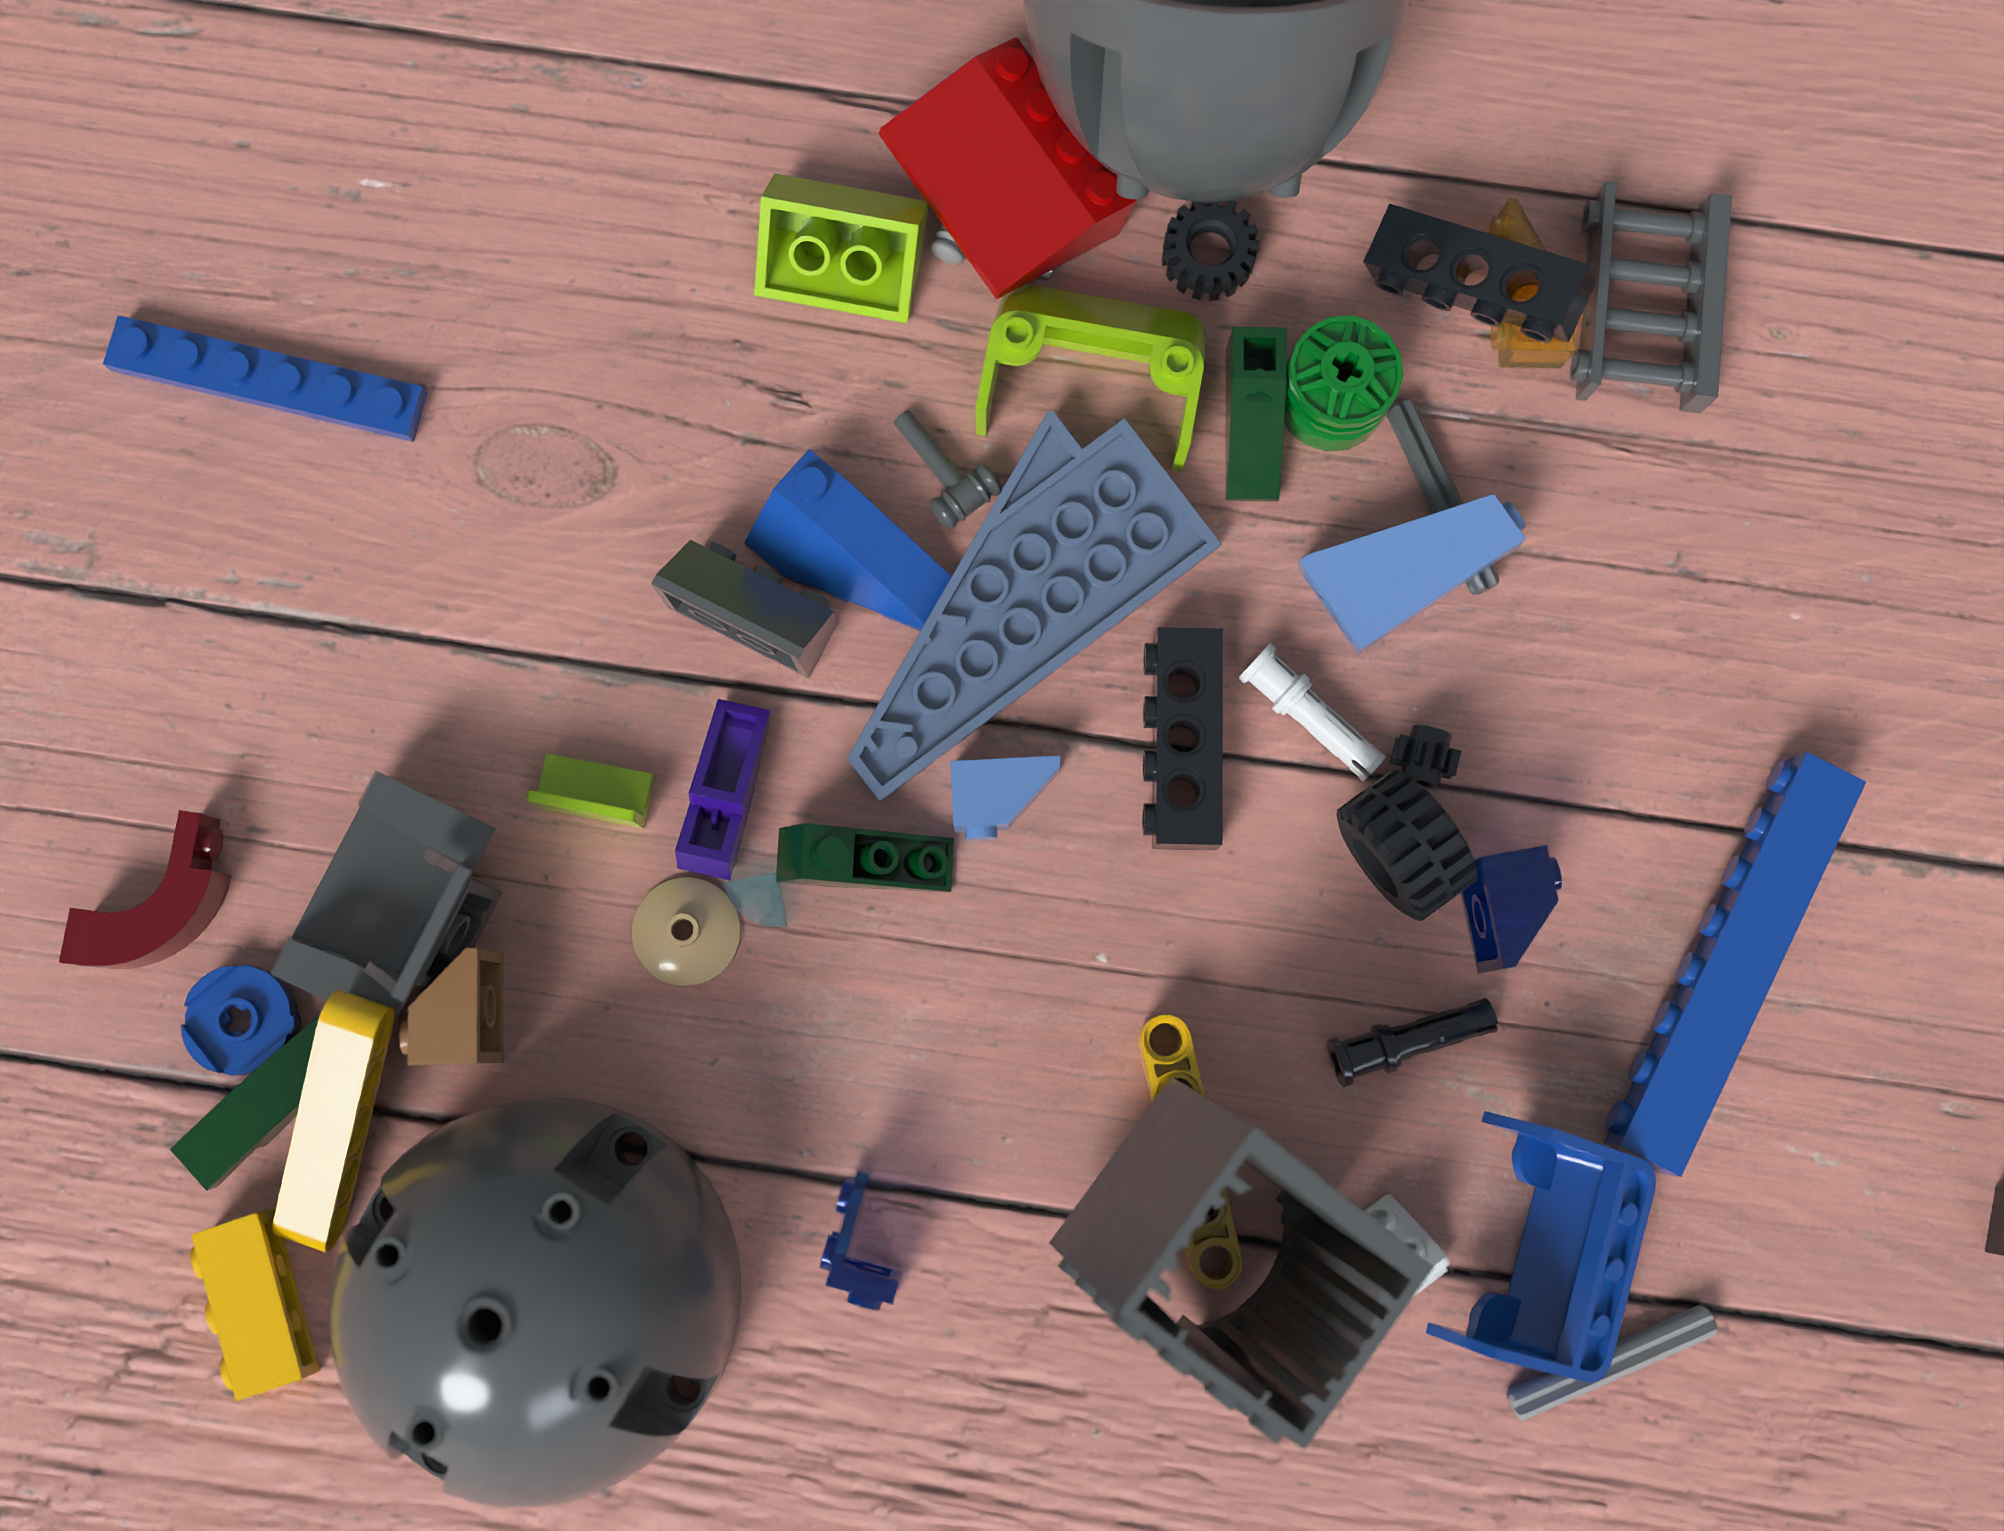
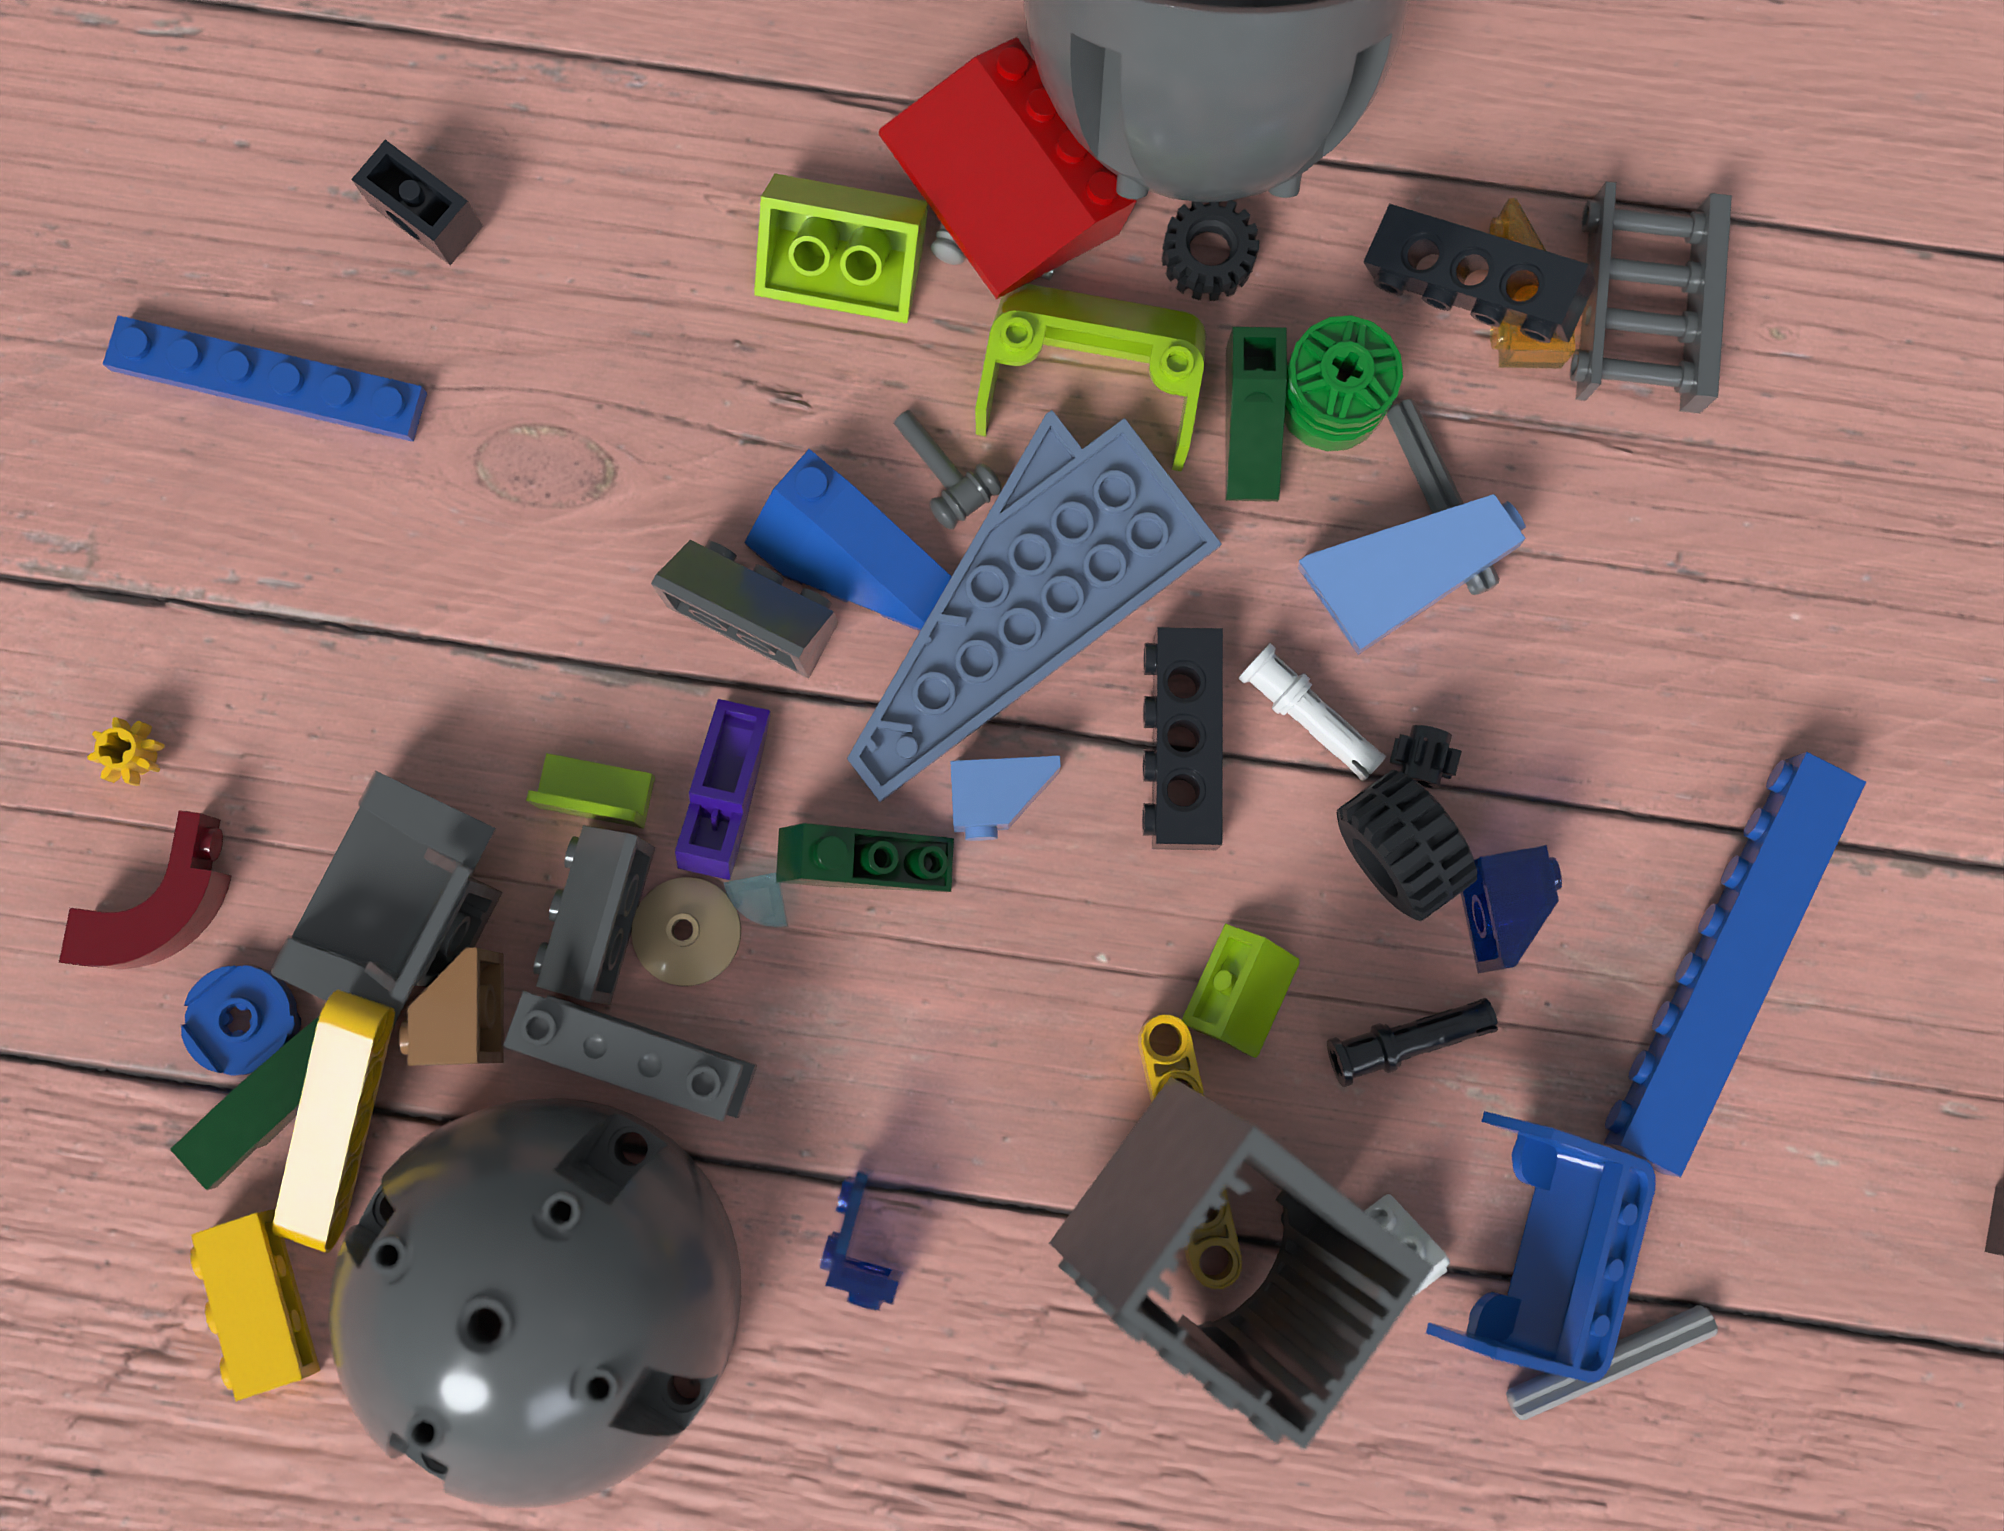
(115, 742): none -> yellow gear
(417, 202): none -> black brick
(594, 914): none -> dark grey slope
(630, 1056): none -> dark grey fence
(1241, 990): none -> lime panel

